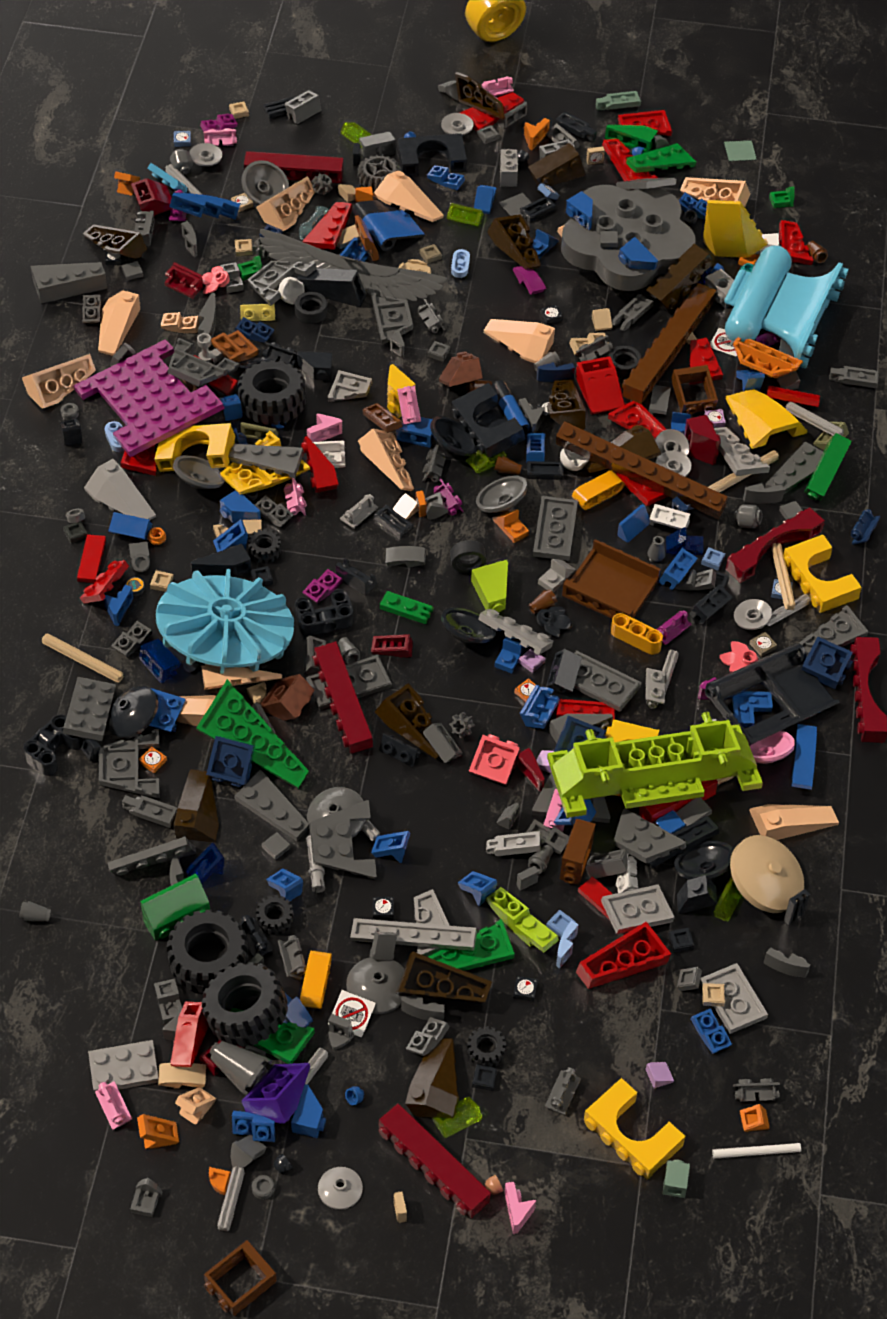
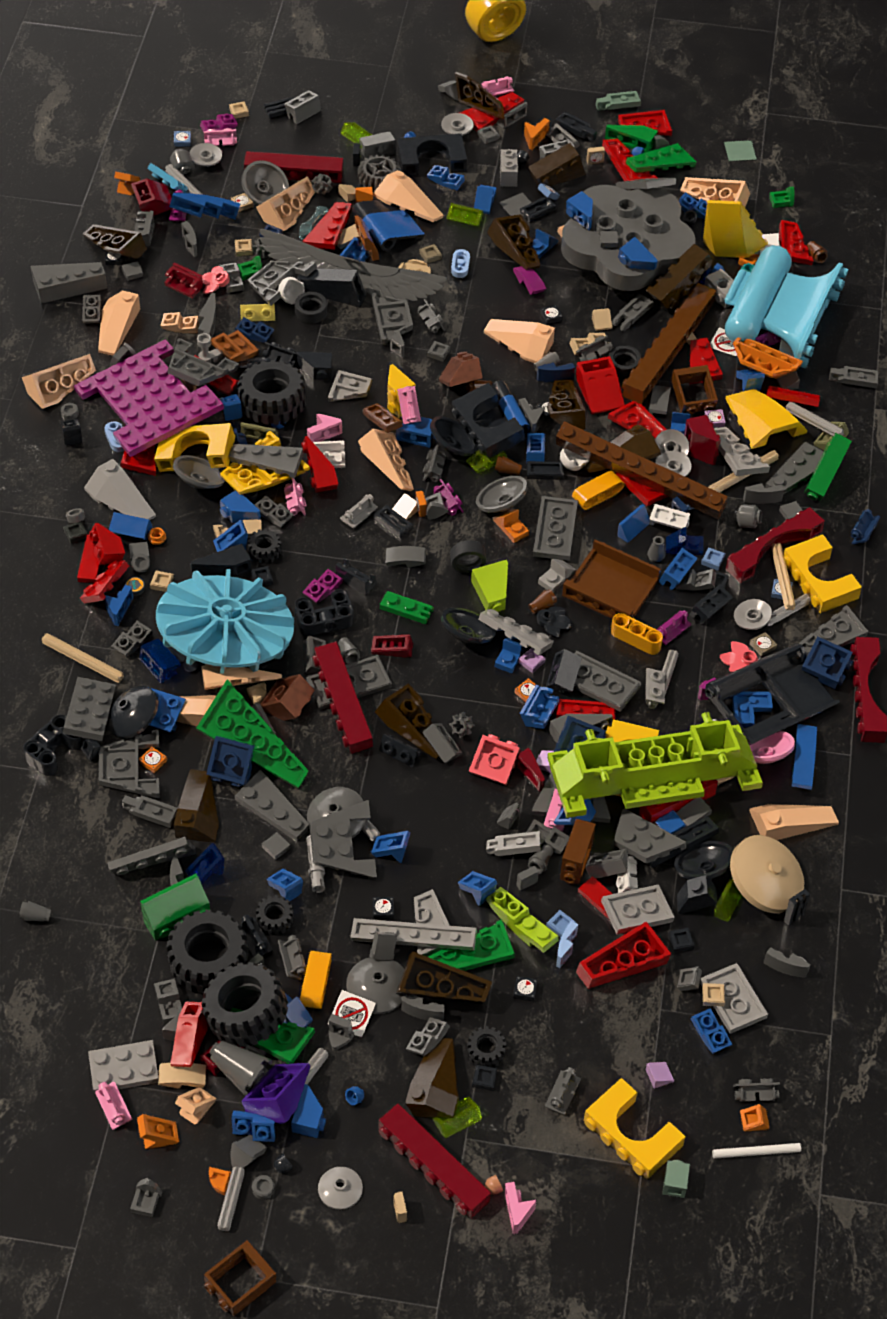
(106, 545): none -> red slope

